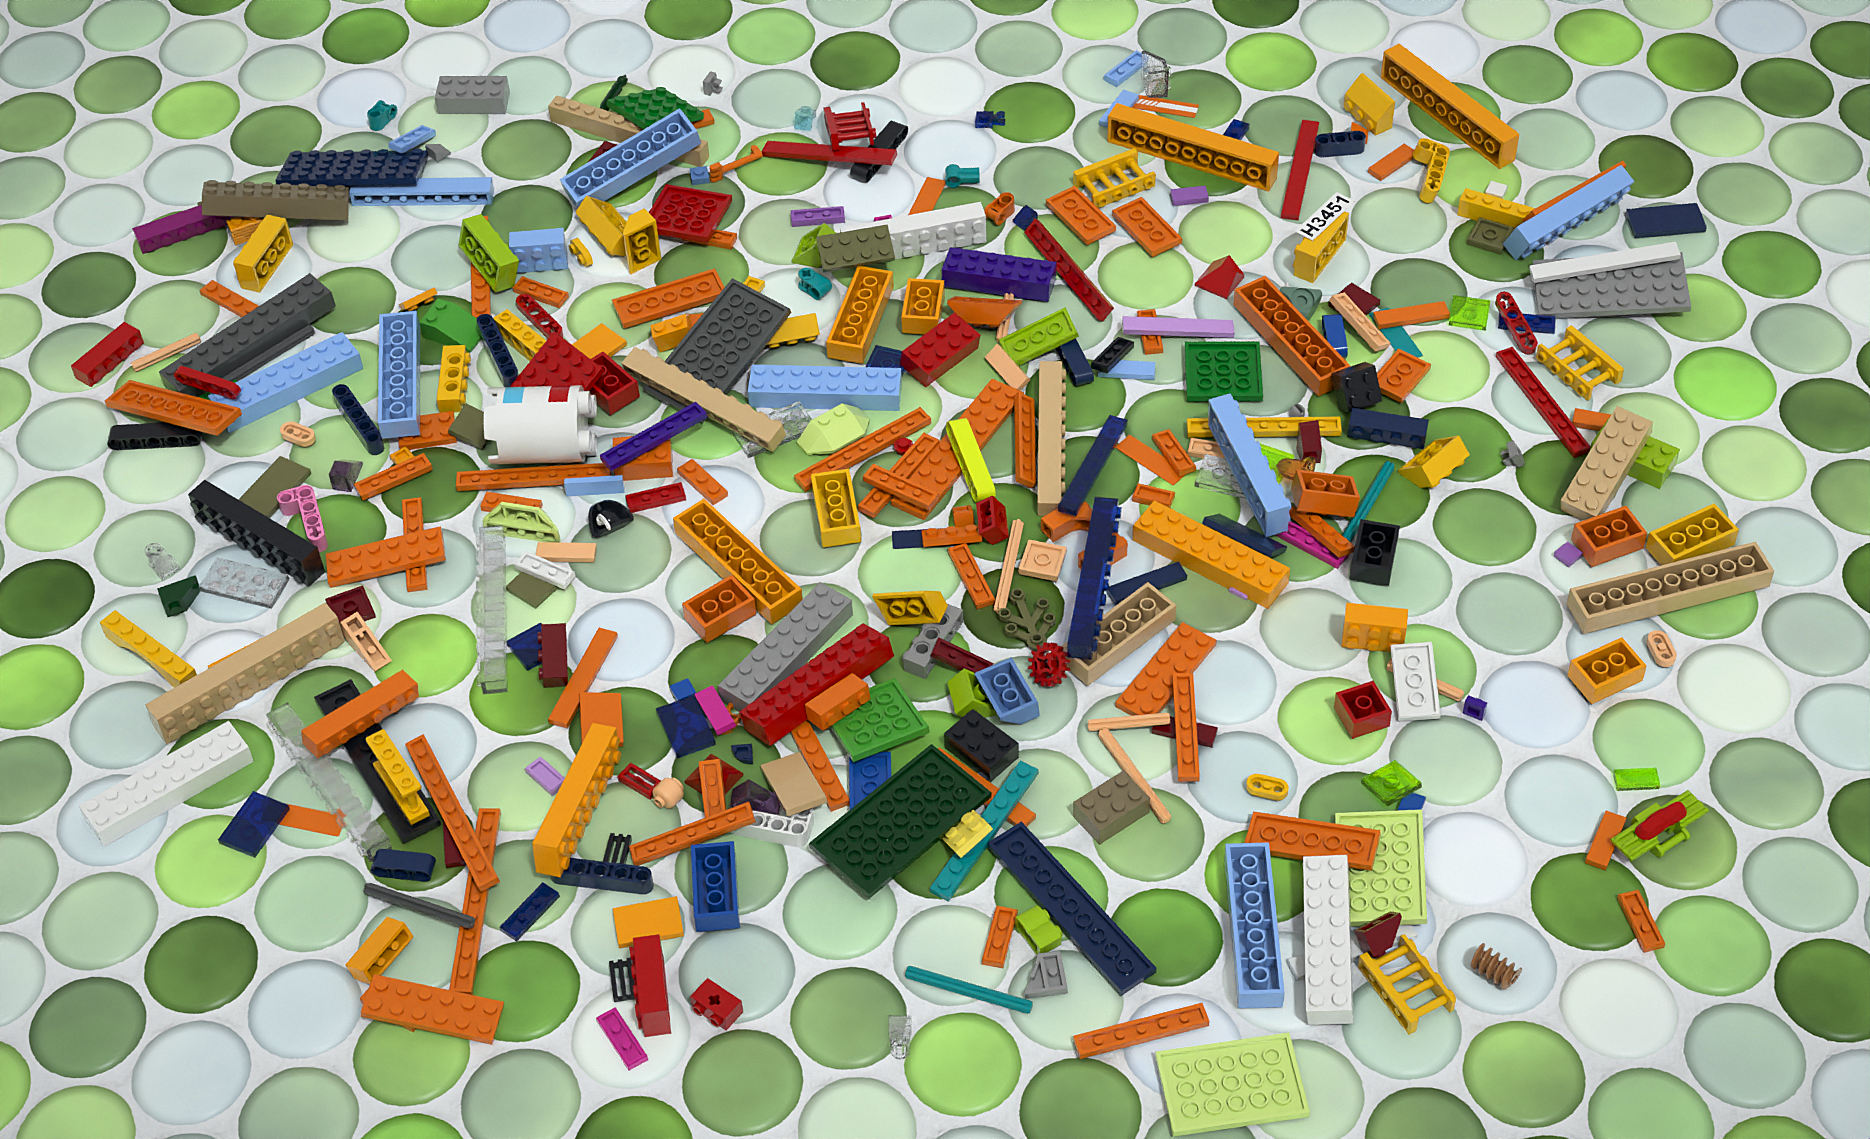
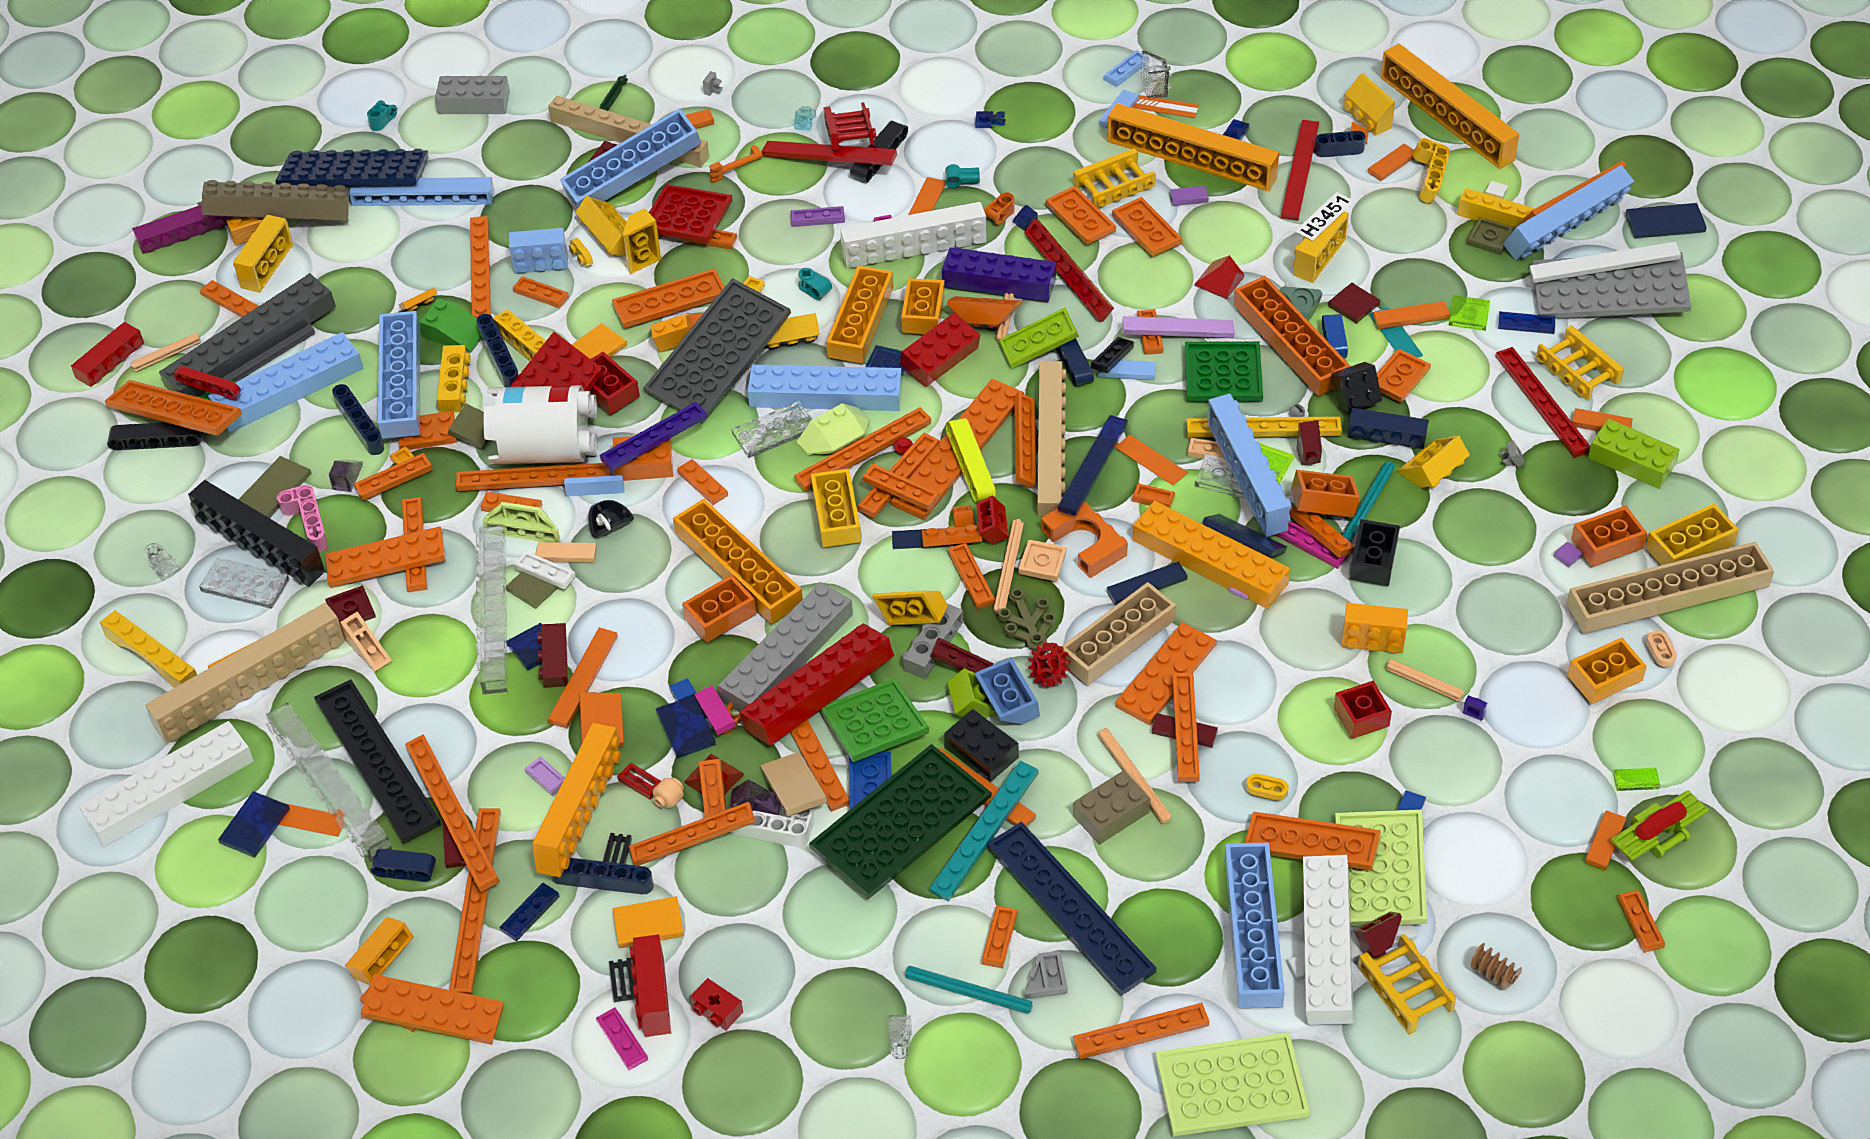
(179, 595): dark green slope -> none
(297, 434): light nougat plate -> none
(360, 714): orange brick -> none
(397, 776): yellow fence -> none
(412, 139): light blue tile -> none
(419, 905): dark grey axle -> none
(437, 151): light grey slope -> none
(488, 253): lime brick -> none
(536, 319): red beam -> none
(651, 106): green plate -> none
(655, 497): red tile -> none
(699, 175): medium blue plate -> none
(715, 886): blue brick -> none
(719, 407): tan brick -> none
(743, 753): dark blue tile -> none
(807, 250): lime slope -> none
(837, 701): orange brick -> none
(855, 248): olive plate -> none
(967, 833): light yellow plate -> none
(1007, 367): light nougat tile -> none
(1038, 930): lime brick -> none
(1093, 578): clear blue brick -> none
(1129, 721): light nougat axle -> none
(1174, 452): orange tile -> none
(1287, 466): clear orange piece -> none
(1359, 322): light nougat plate -> none
(1391, 783): clear neon green tile -> none
(1415, 681): white tile -> none
(1512, 324): red beam -> none
(1606, 464): tan brick -> none

